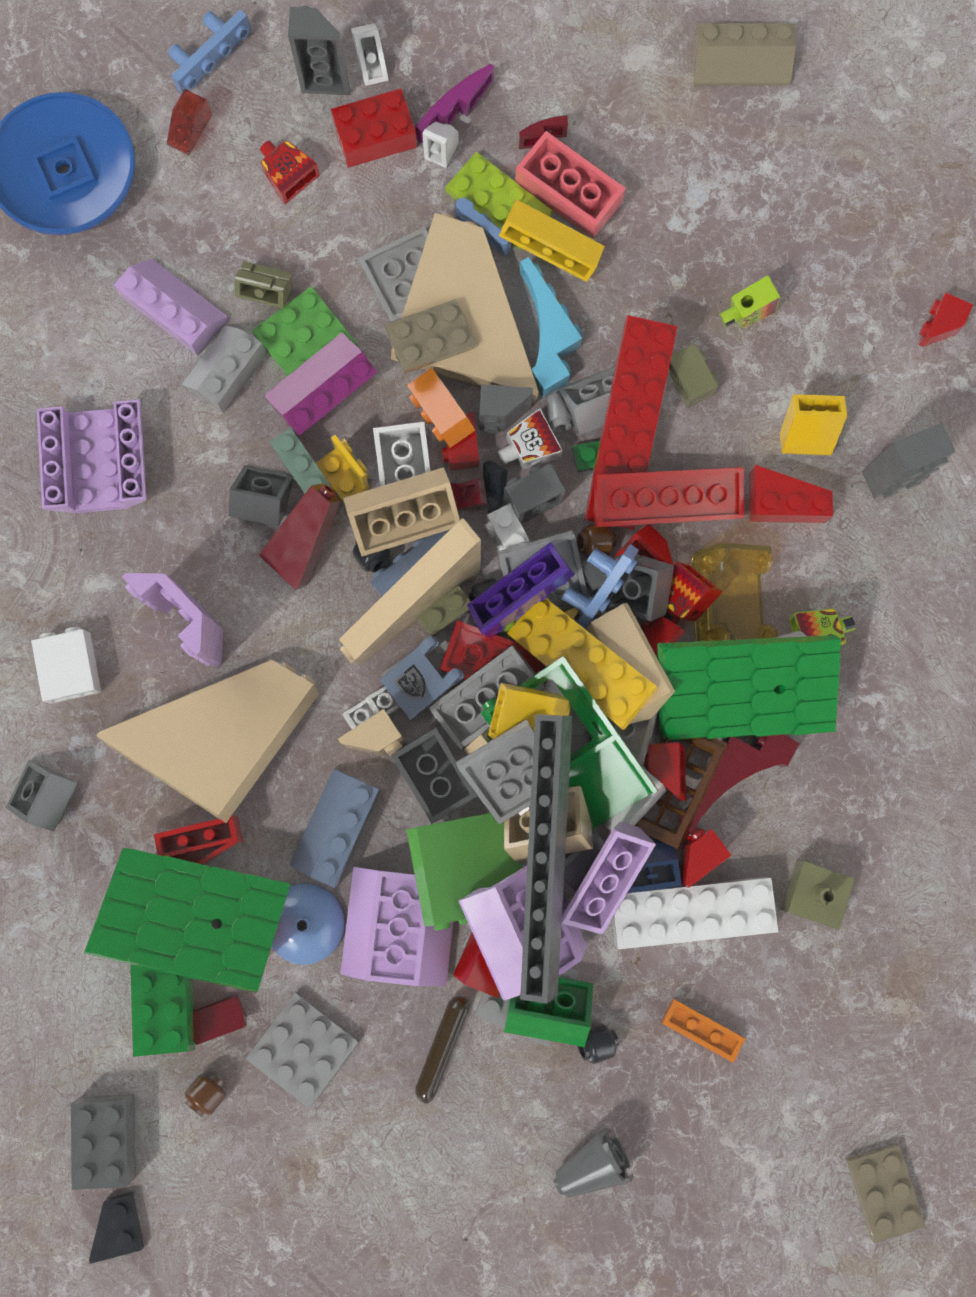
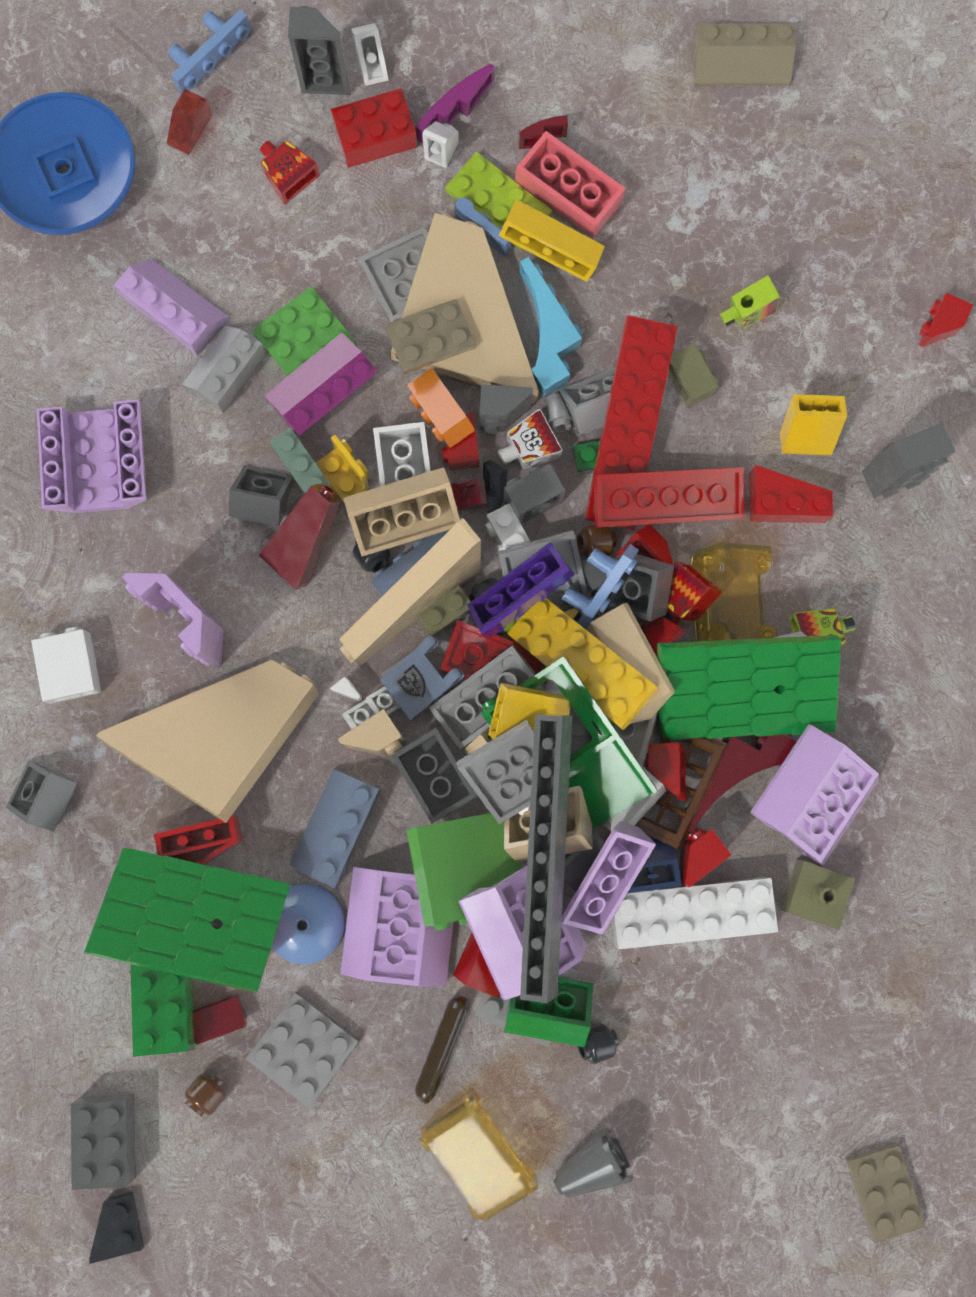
(263, 284): olive brick -> none
(347, 689): none -> white slope
(478, 1157): none -> clear yellow windscreen
(703, 1030): orange plate -> none
(816, 794): none -> lavender slope

